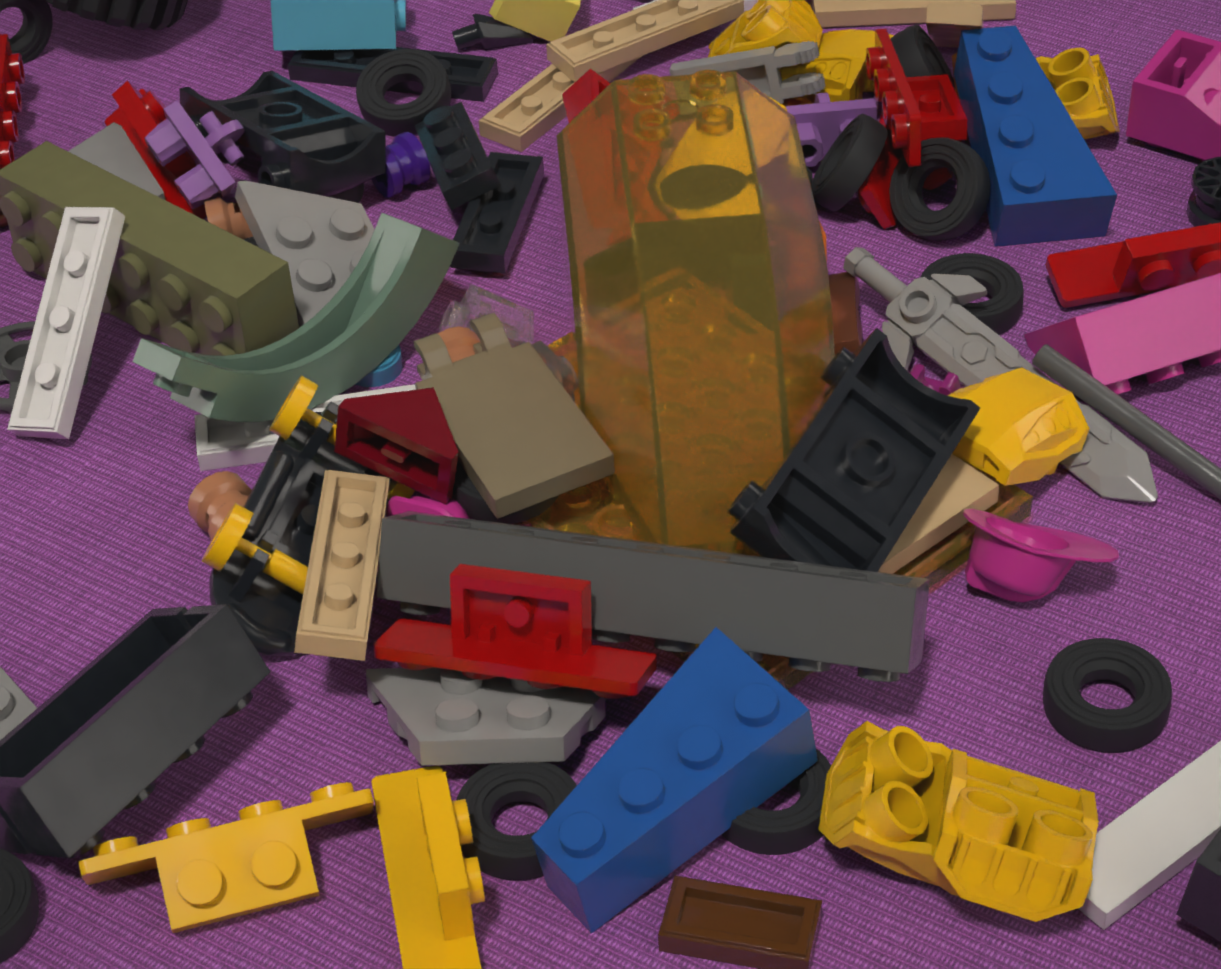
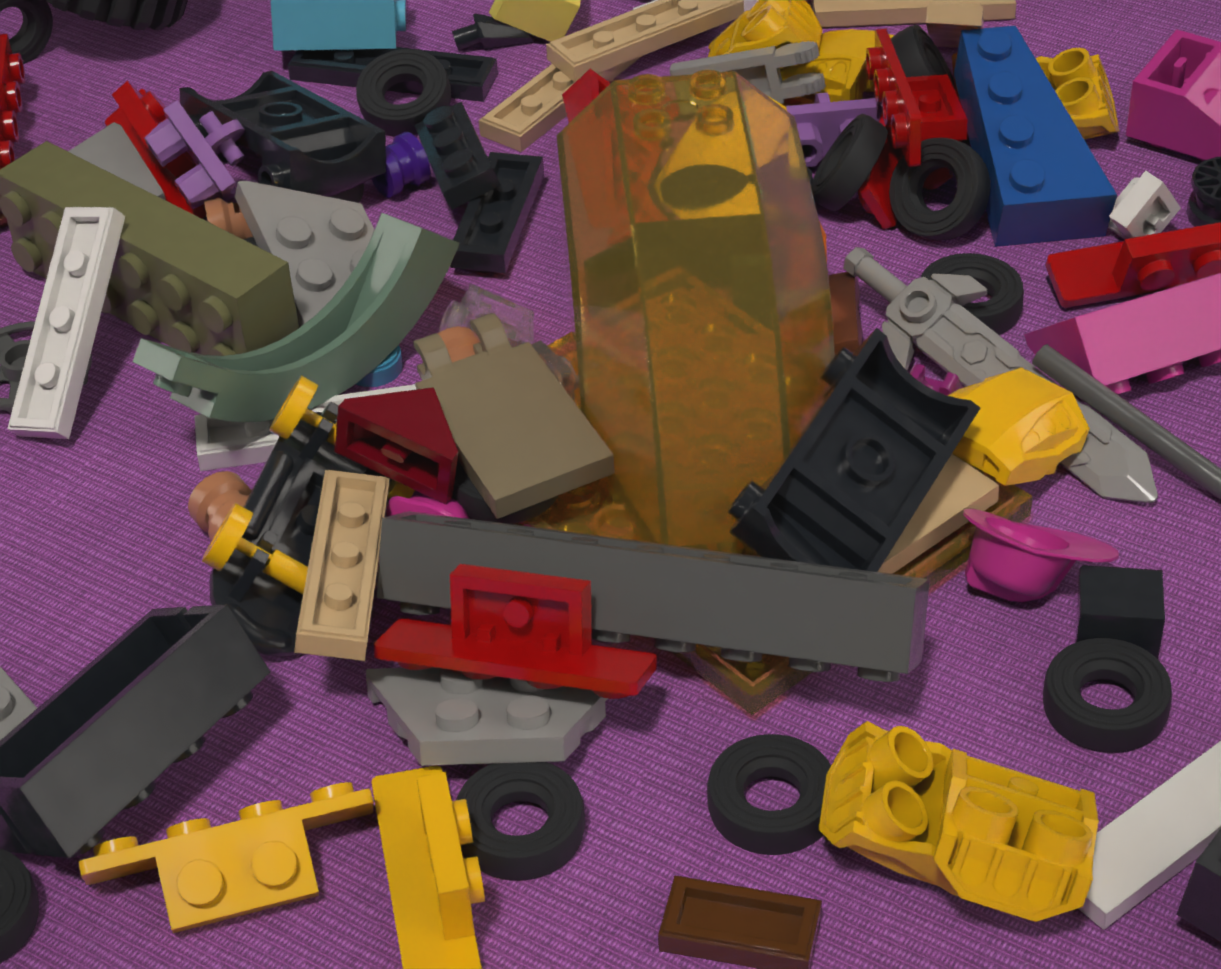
(674, 781): blue wedge -> none
(1121, 605): none -> black panel
(1143, 208): none -> white bracket

